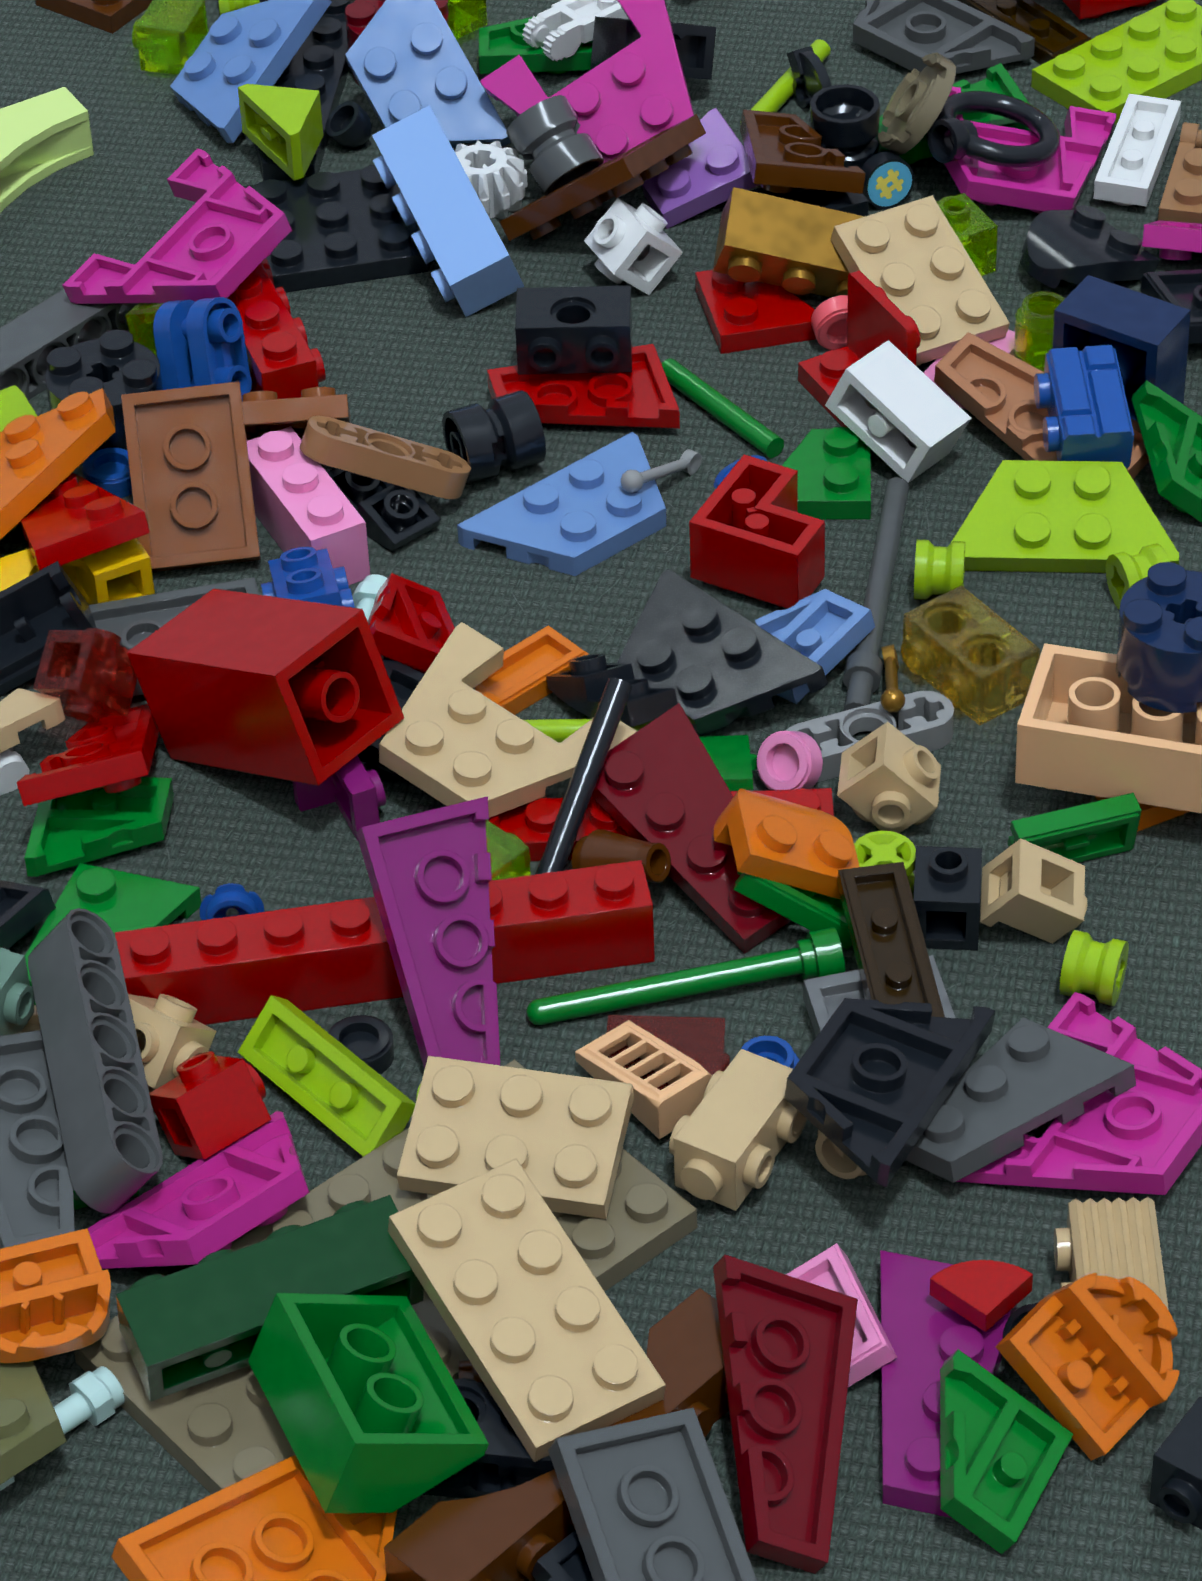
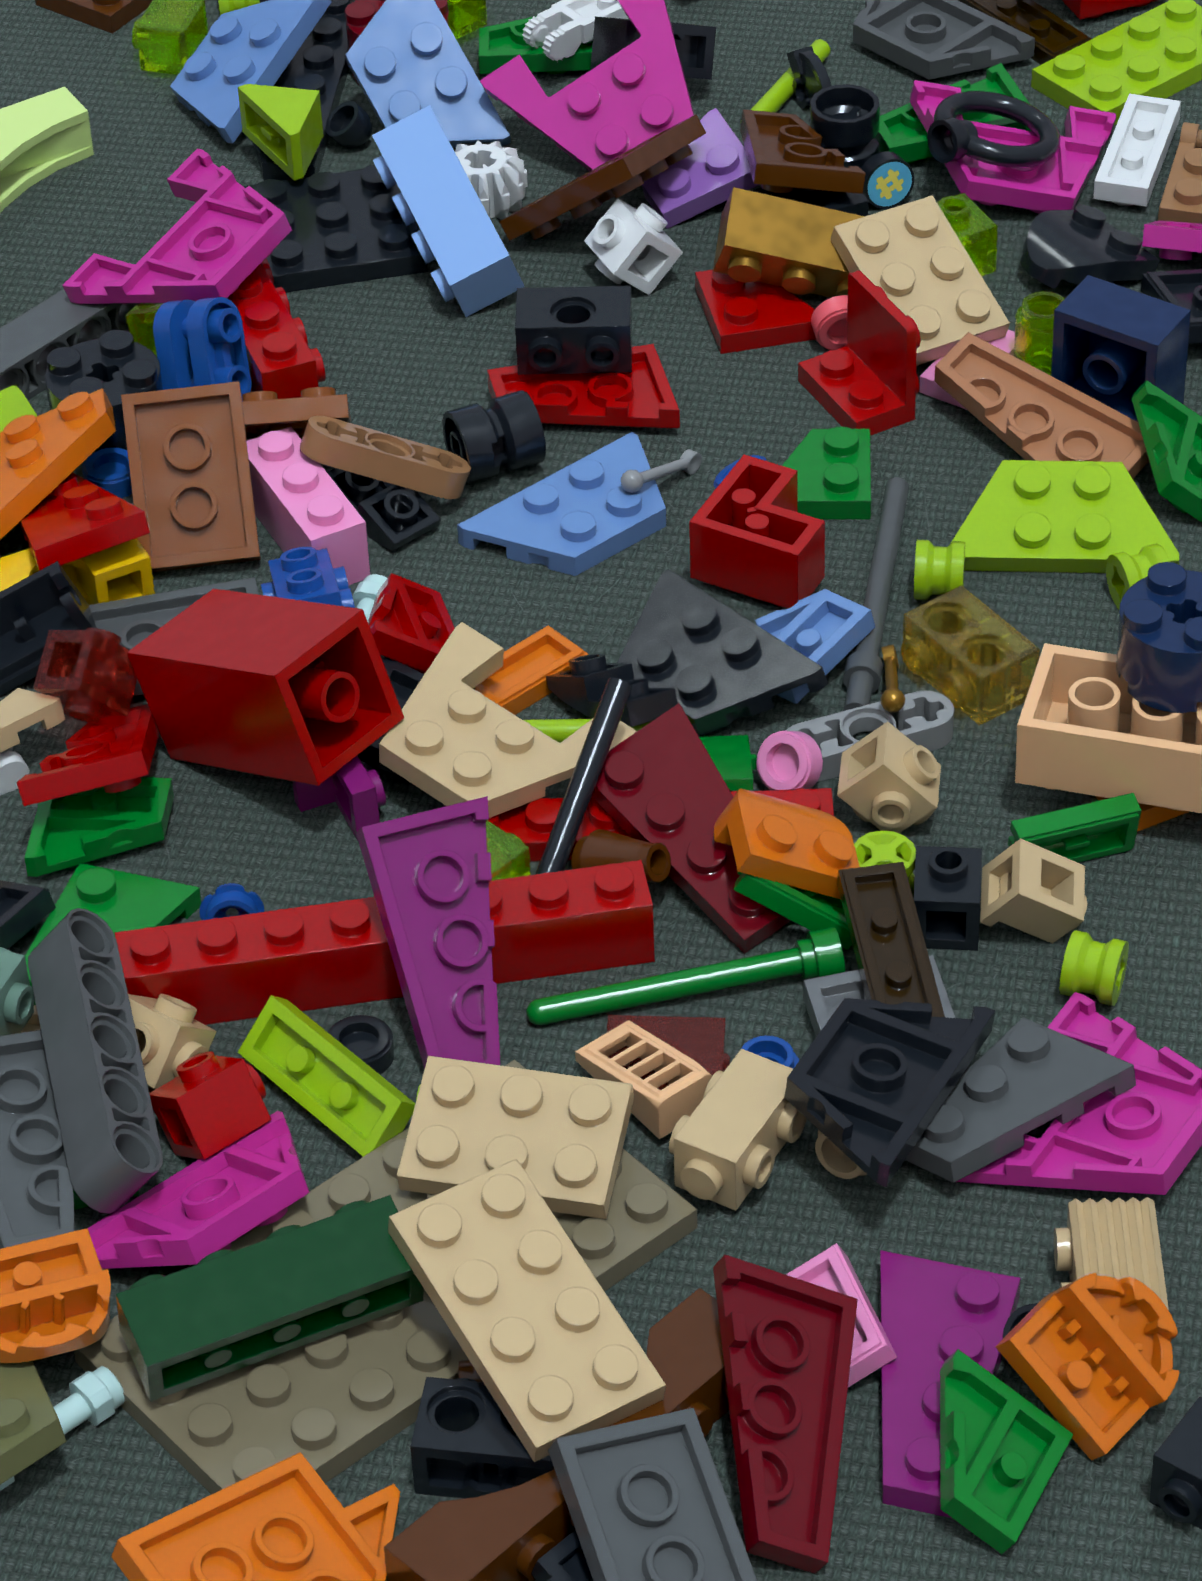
(363, 1399): green slope -> none
(551, 140): dark grey wheel -> none
(723, 409): green bar -> none
(897, 411): white brick -> none
(917, 104): dark tan tile -> none
(981, 1289): red tile -> none
(1084, 405): blue brick -> none

